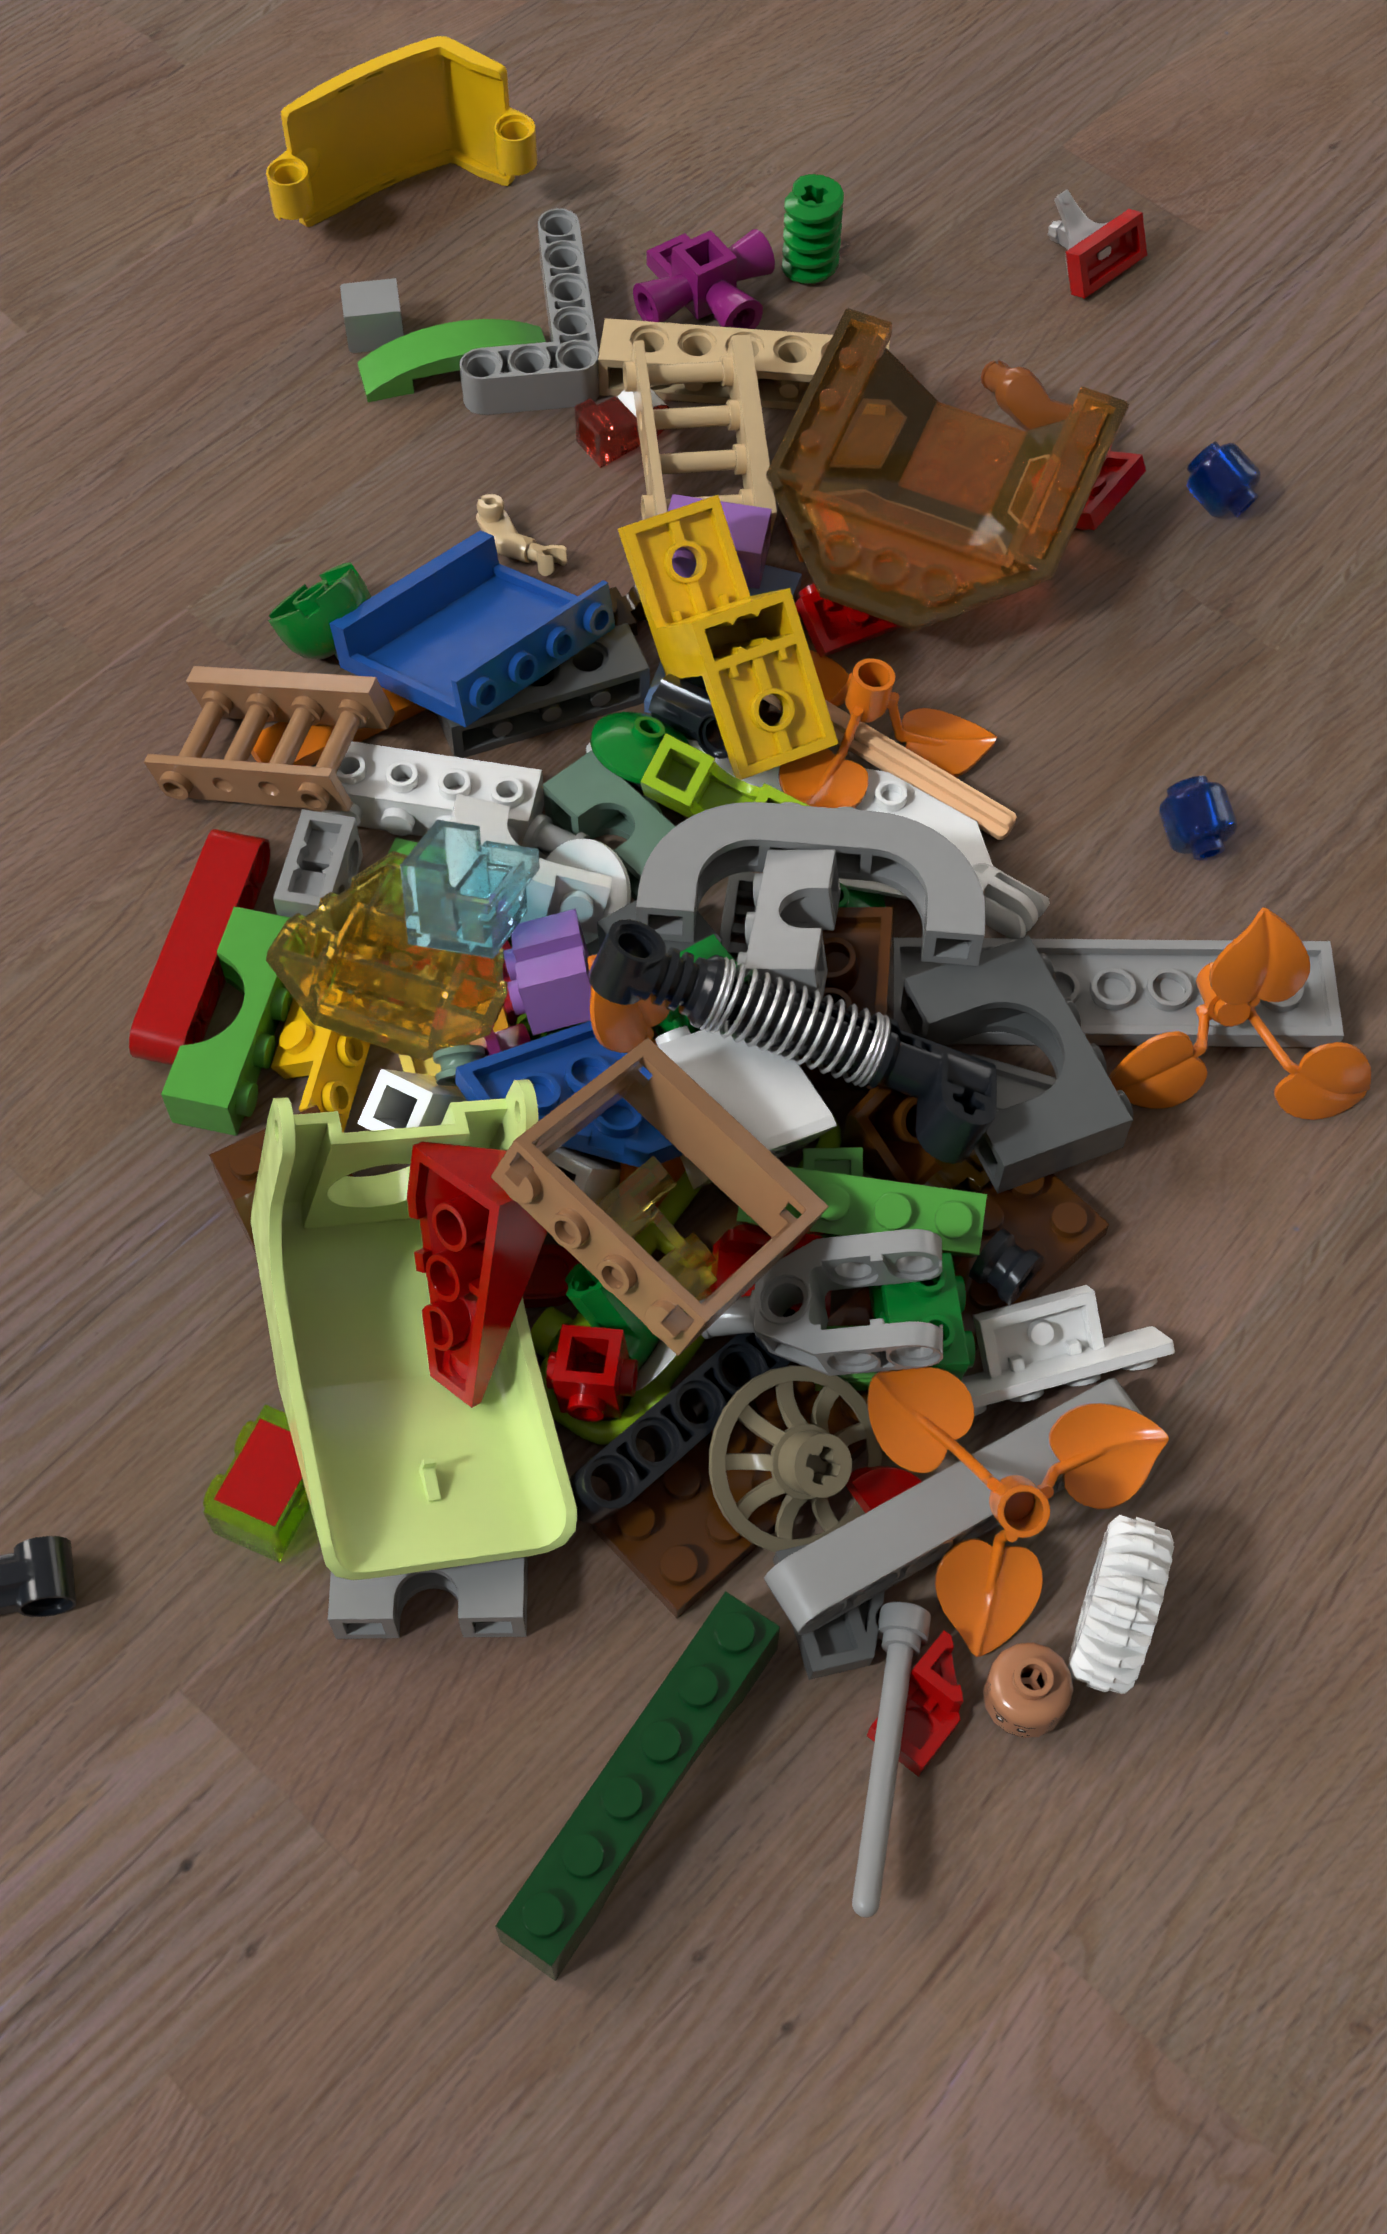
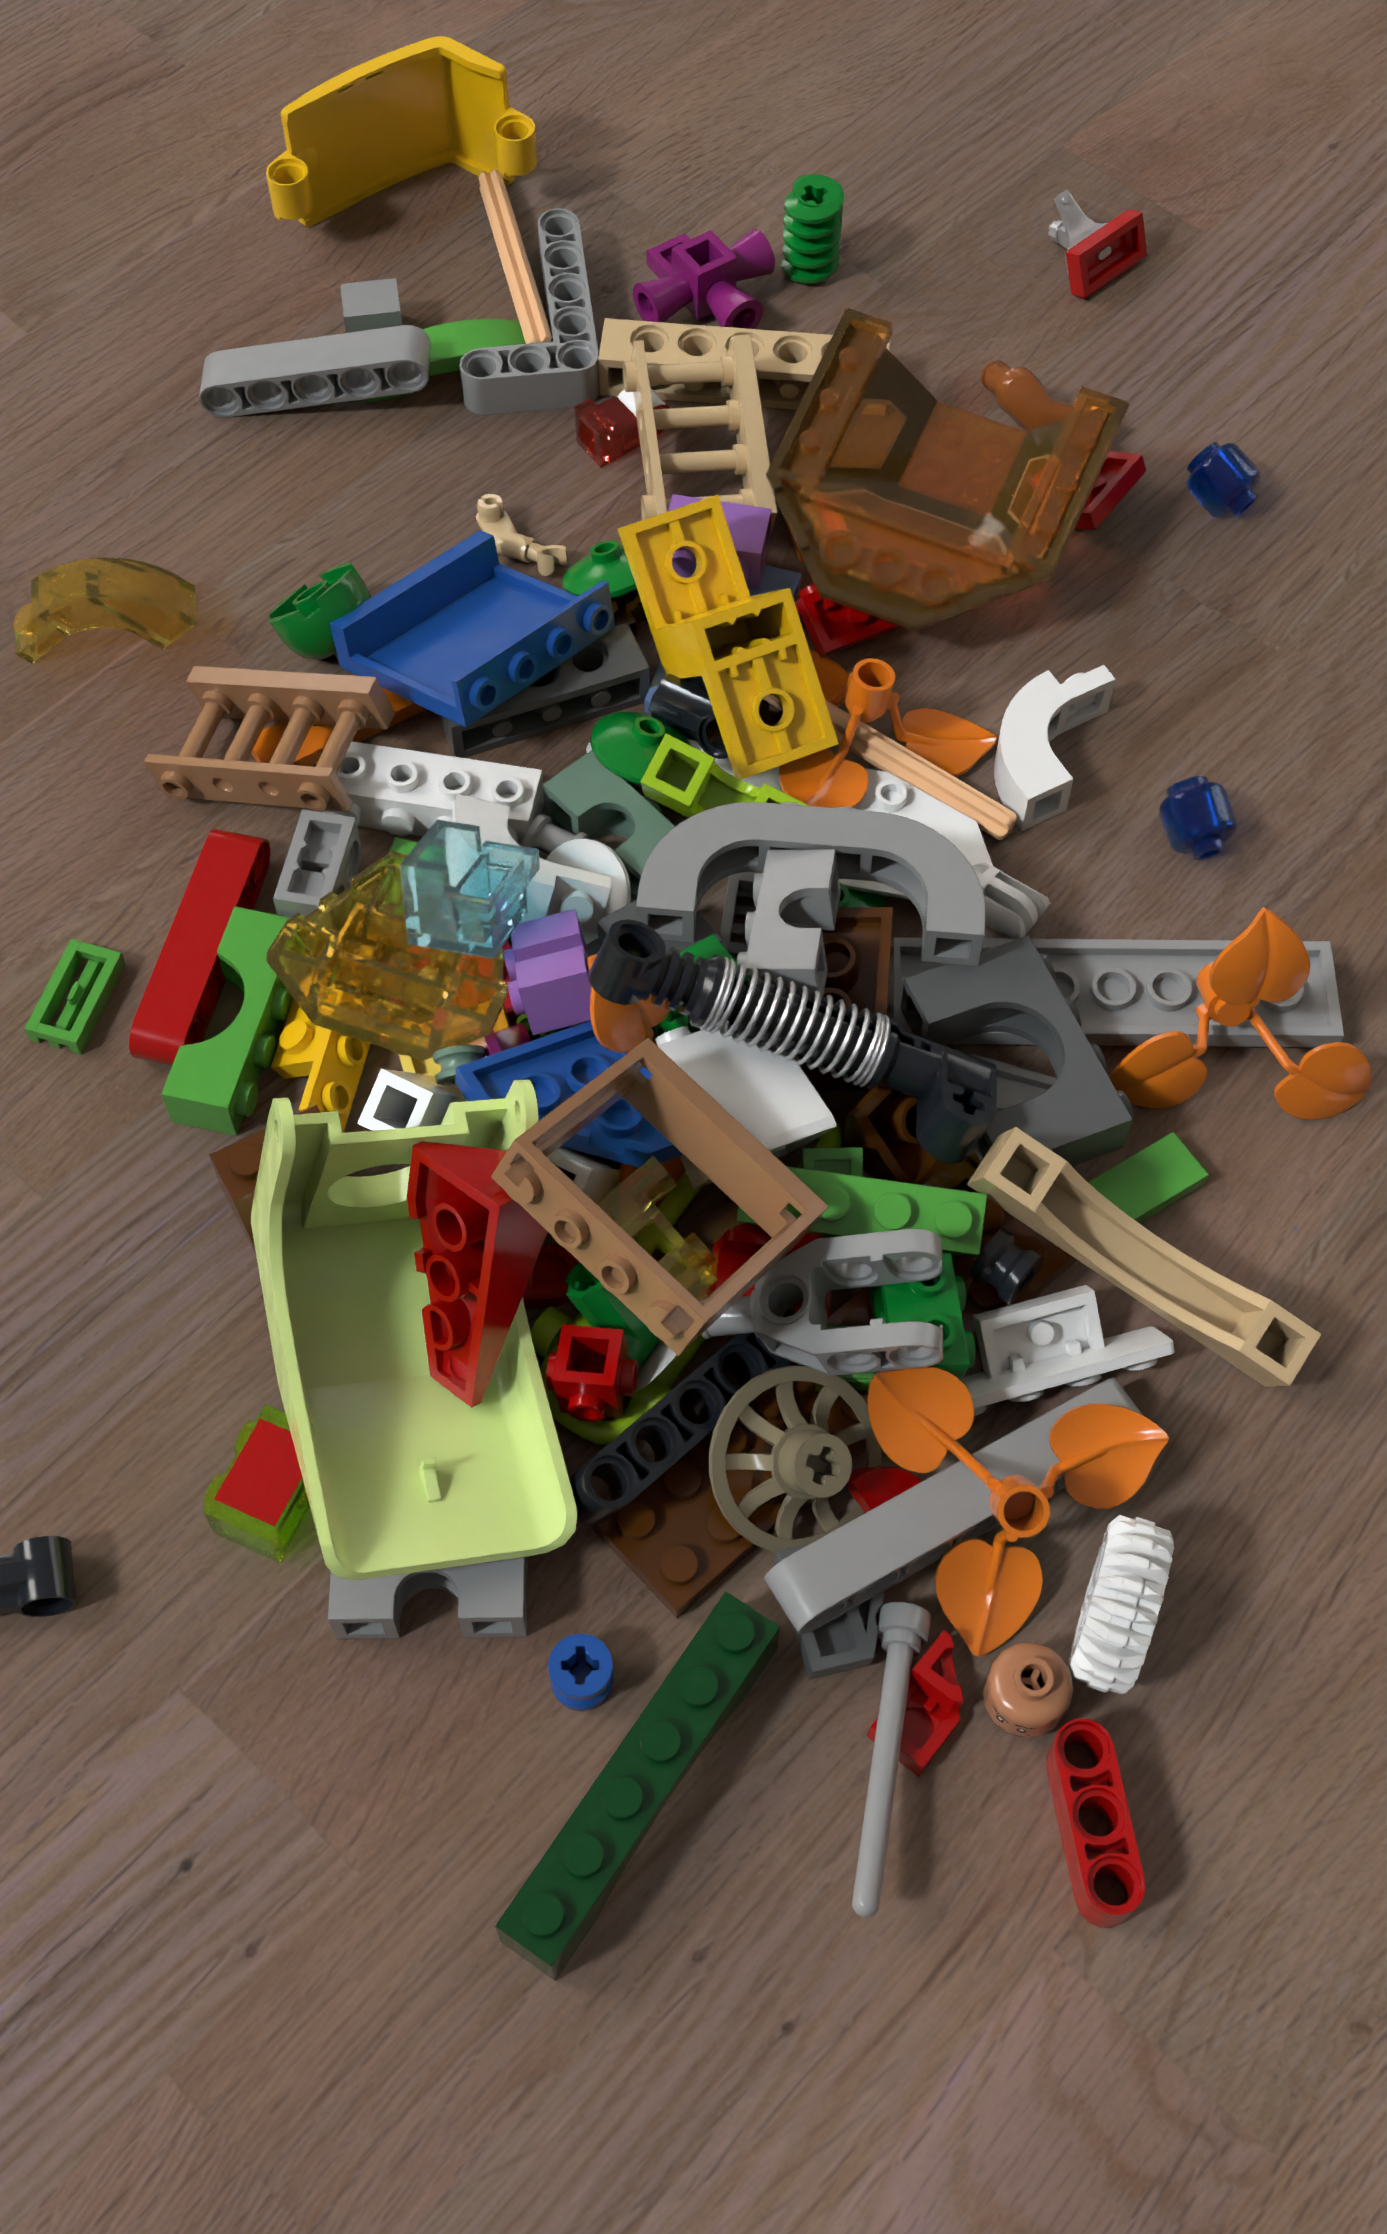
(76, 1039): none -> bright green tile
(104, 594): none -> clear yellow arch
(315, 371): none -> light grey beam
(514, 258): none -> light nougat axle
(582, 1687): none -> blue wheel
(605, 562): none -> green dish
(1025, 767): none -> white arch
(1077, 1218): none -> tan arch
(1087, 1854): none -> red beam
(1152, 1178): none -> bright green tile

